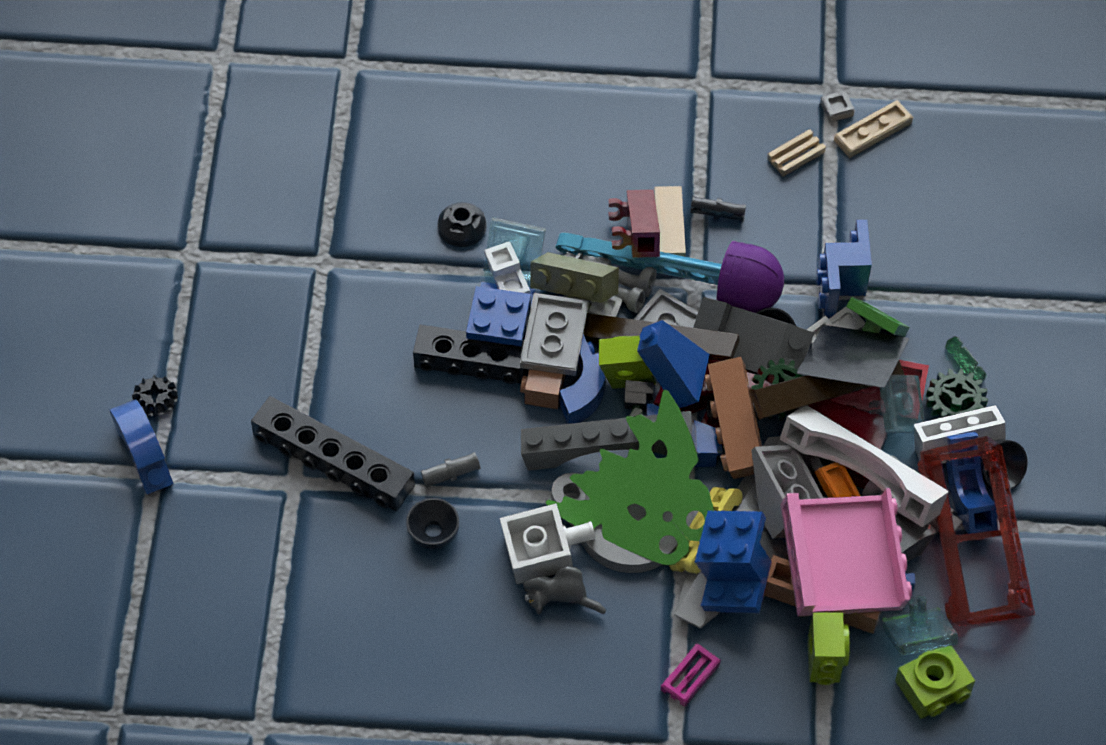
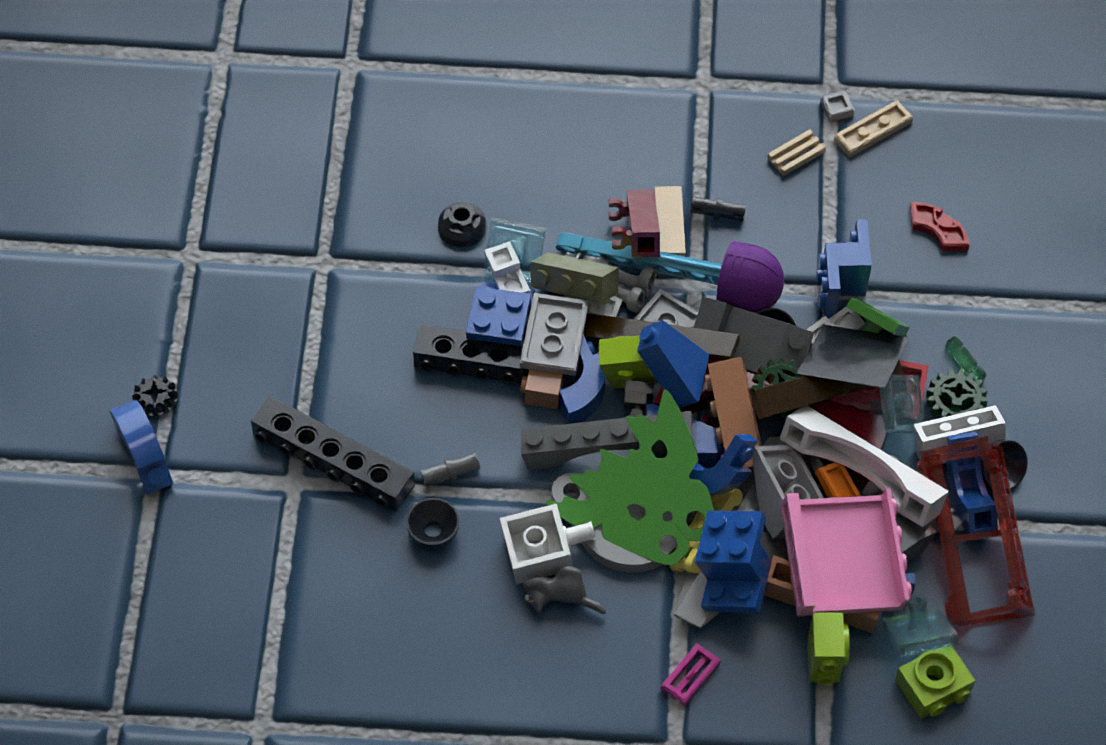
(730, 469): none -> blue arch
(942, 227): none -> tile

